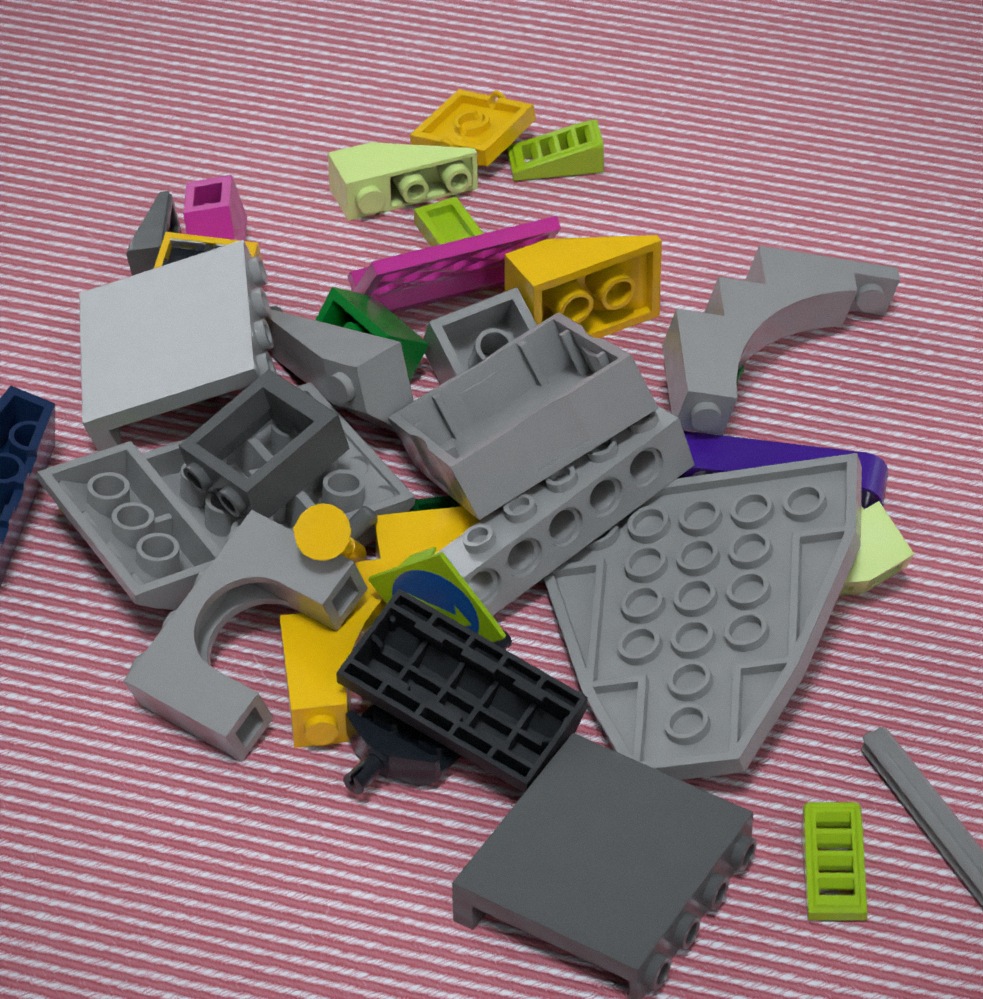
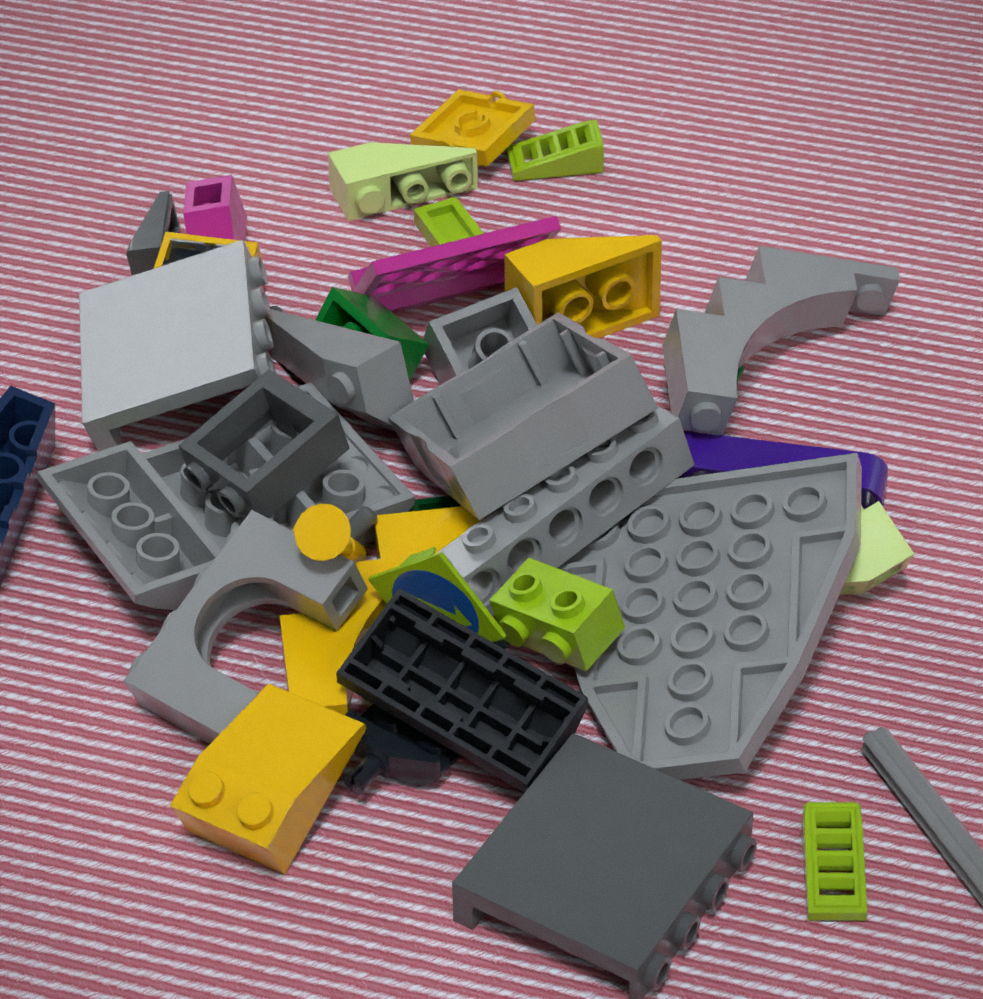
(267, 776): none -> yellow slope
(557, 614): none -> lime brick

